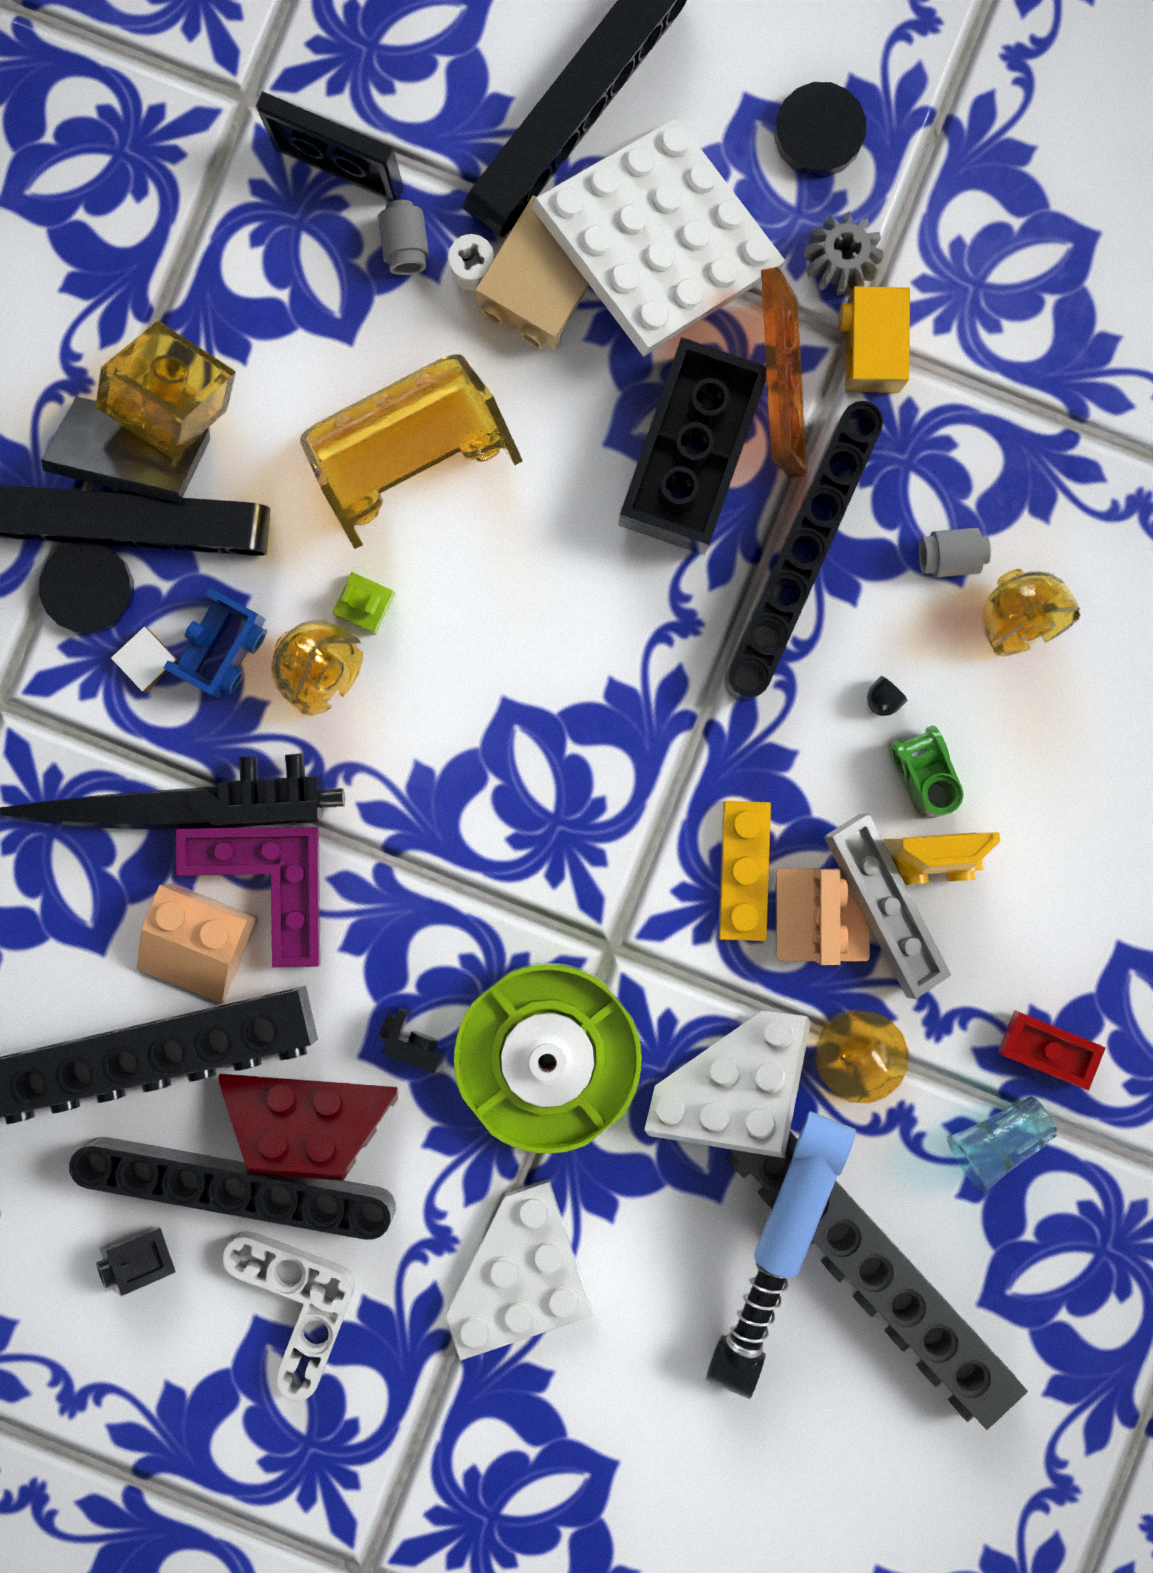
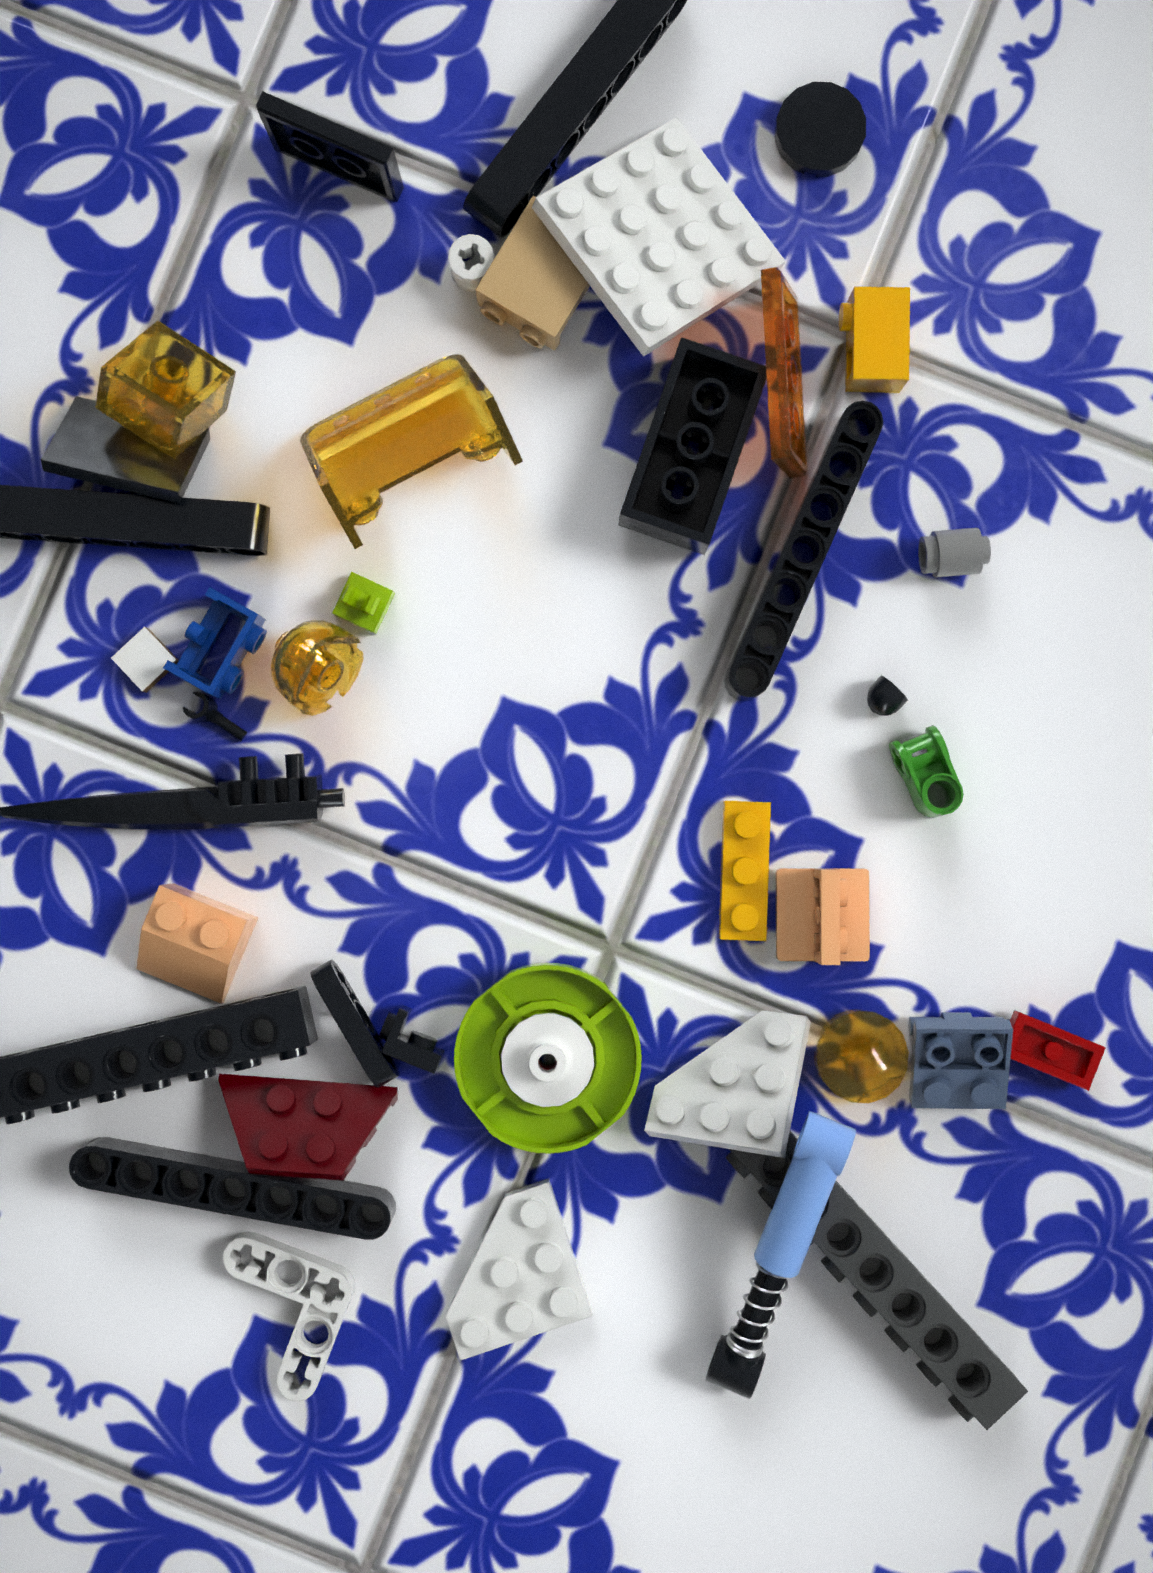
(86, 588): black tile -> none
(135, 1262): black bracket -> none
(212, 715): none -> black hand
(294, 867): magenta plate -> none
(354, 1023): none -> black beam
(403, 237): light grey brick -> none
(858, 248): light grey gear -> none
(887, 905): light grey plate -> none
(951, 854): yellow slope -> none
(960, 1061): none -> sand blue plate
(1002, 1142): clear light blue plant -> none
(1027, 608): clear yellow cylinder -> none

